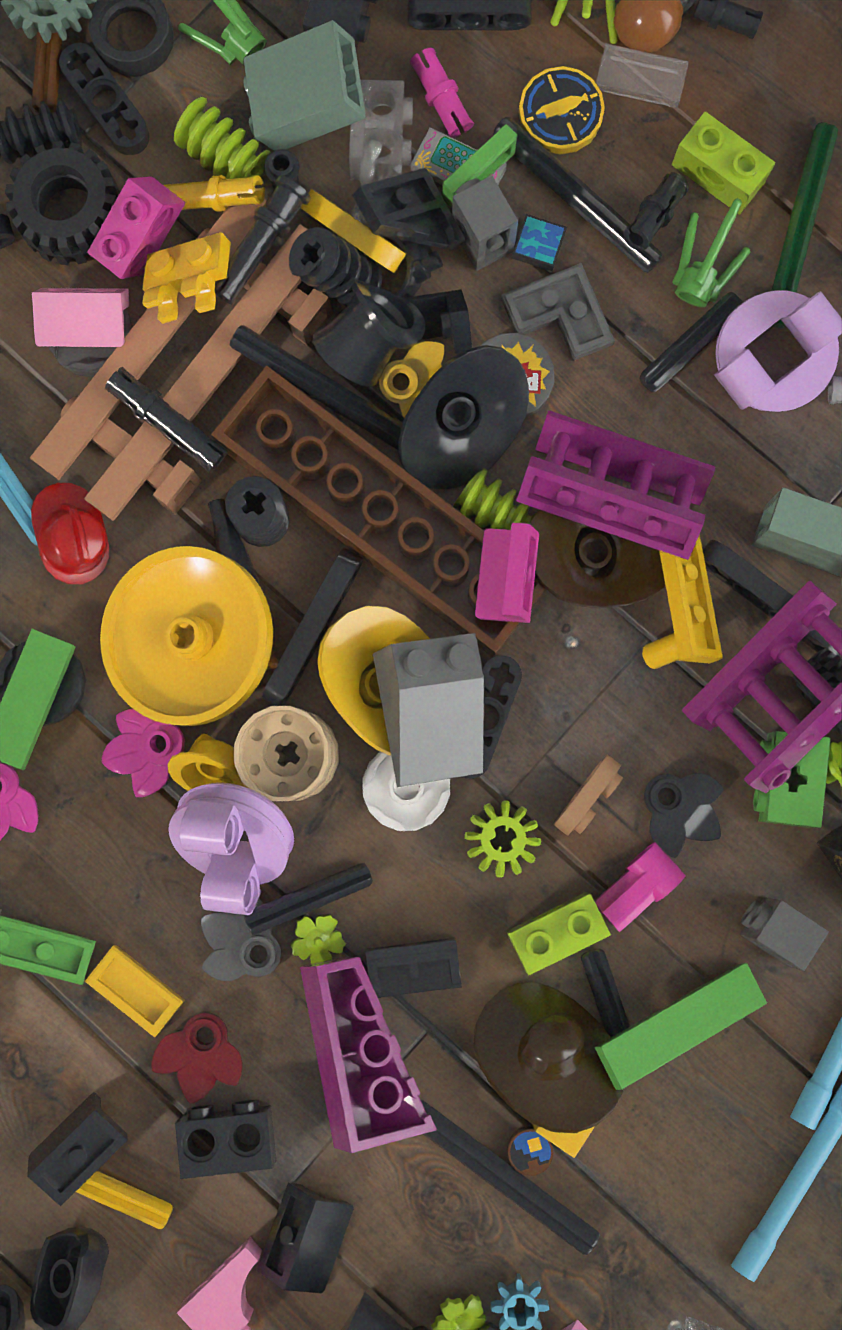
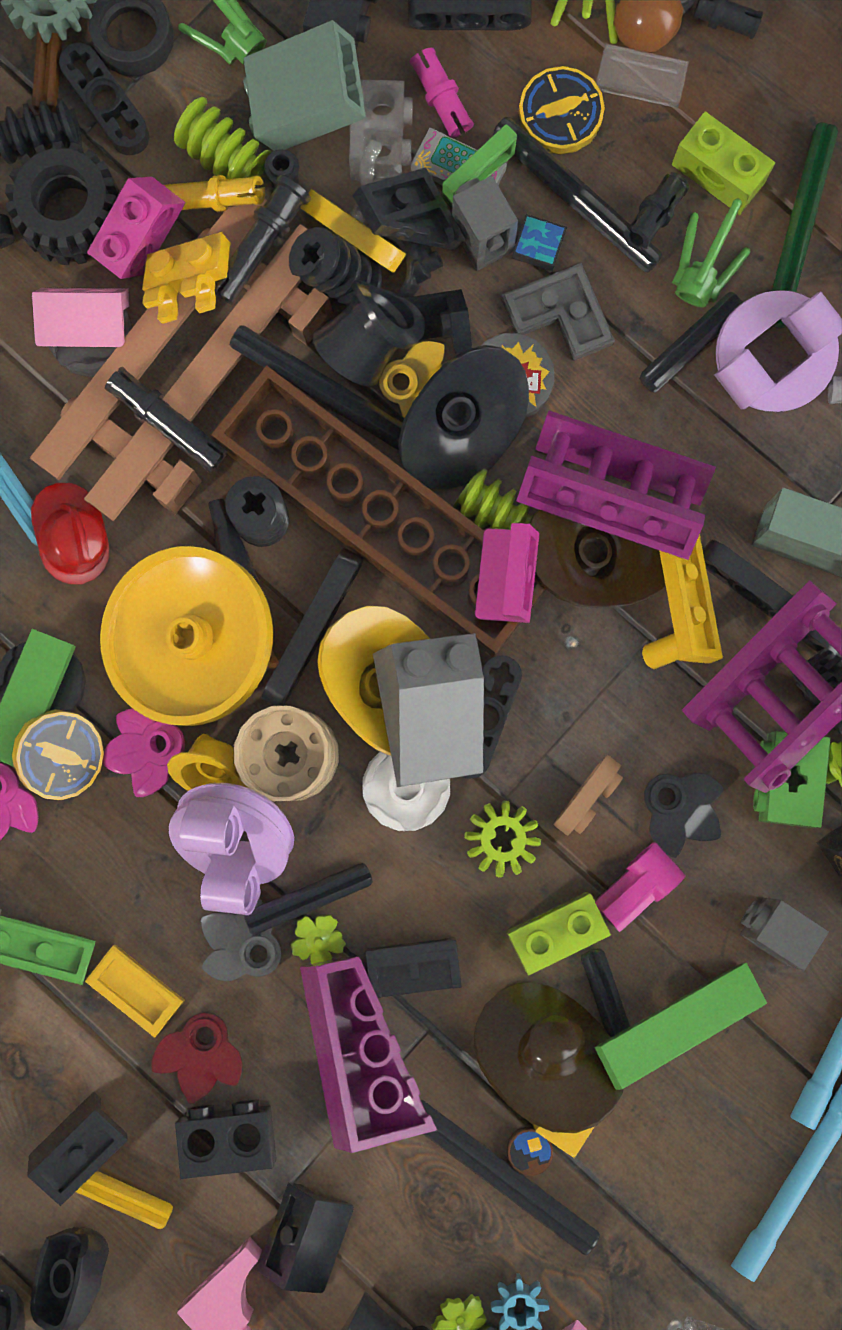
(58, 754): none -> tile

